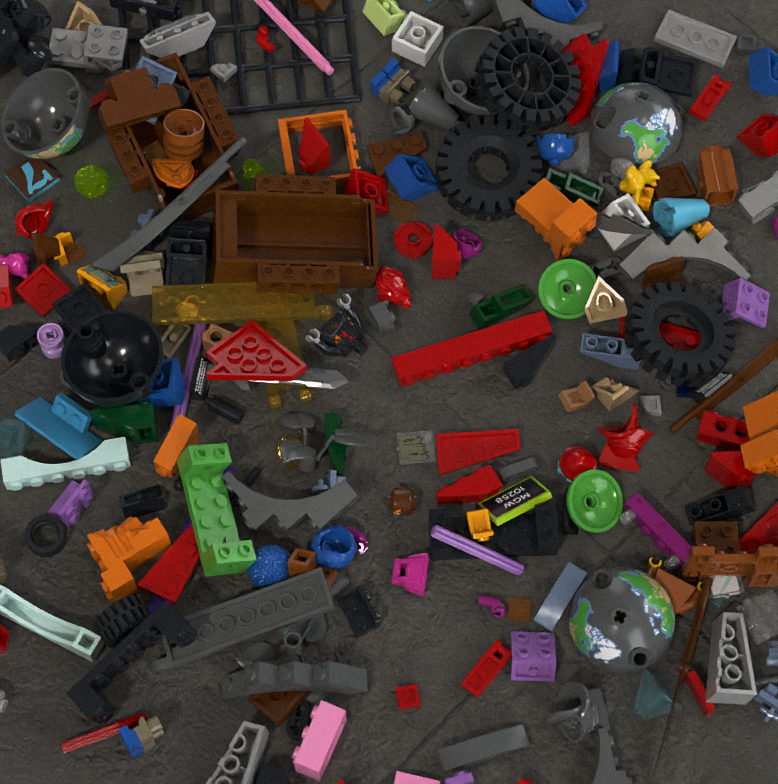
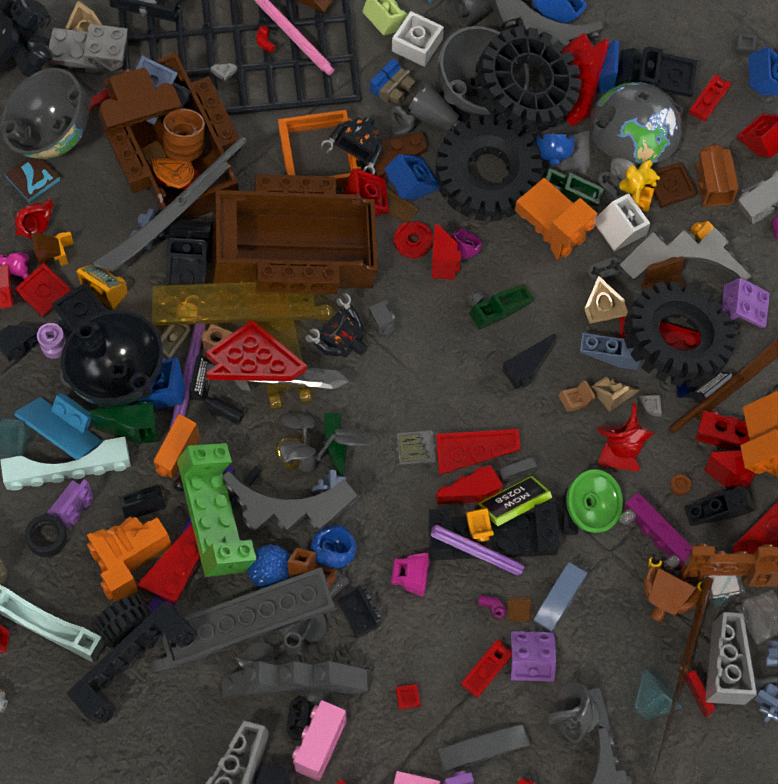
(74, 247): clear orange plate -> none
(91, 181): clear neon green piece -> none
(101, 733): red axle -> none
(141, 737): hips -> none
(144, 272): dark tan piece -> none
(179, 36): light grey wedge -> none
(252, 168): clear neon green plant -> none
(277, 705): reddish brown tile -> none
(313, 149): red slope -> none
(359, 140): none -> black torso
(360, 539): magenta arm -> none
(392, 287): red hair -> none
(401, 501): reddish brown head -> none
(470, 348): red brick -> none
(575, 461): red hair -> none
(581, 283): bright green dish -> none
(620, 224): dark grey slope -> none
(646, 627): dark grey piece -> none
(678, 214): medium azure cone -> none
(680, 485): none -> dark orange tile
(695, 38): light grey tile -> none
(717, 534): reddish brown bracket -> none

